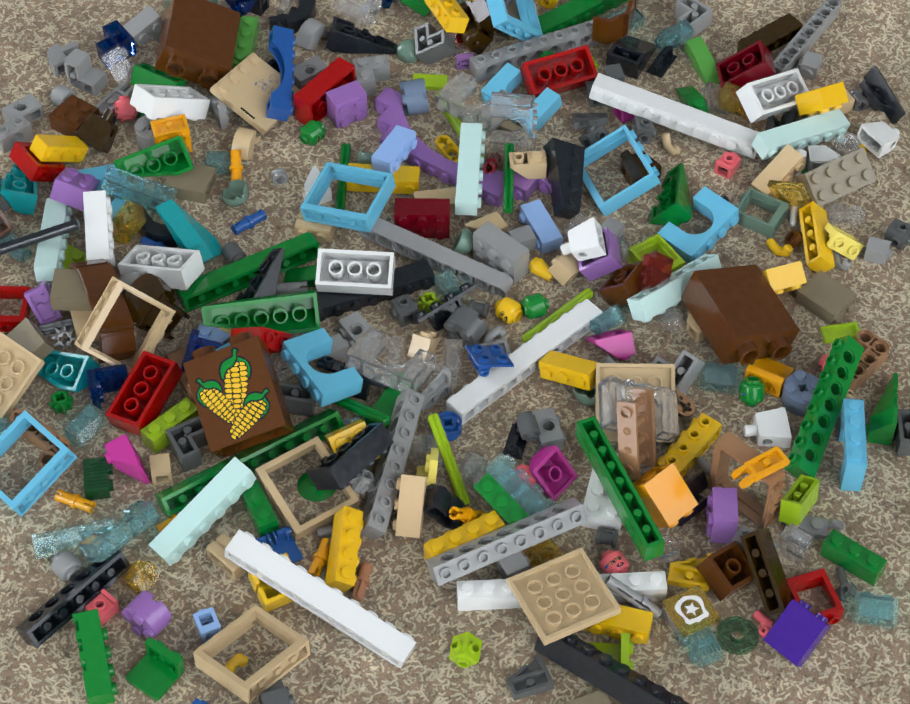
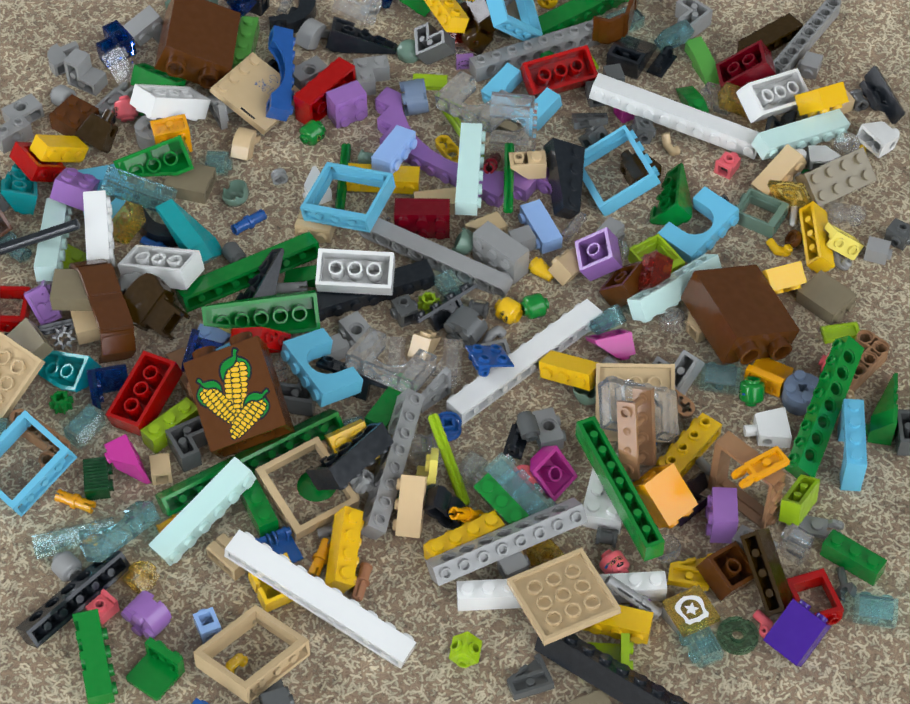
(102, 310): tan window -> none
(236, 165): light orange pin -> none
(364, 411): green axle -> none
(585, 241): white torso -> none
(585, 294): lime axle -> none

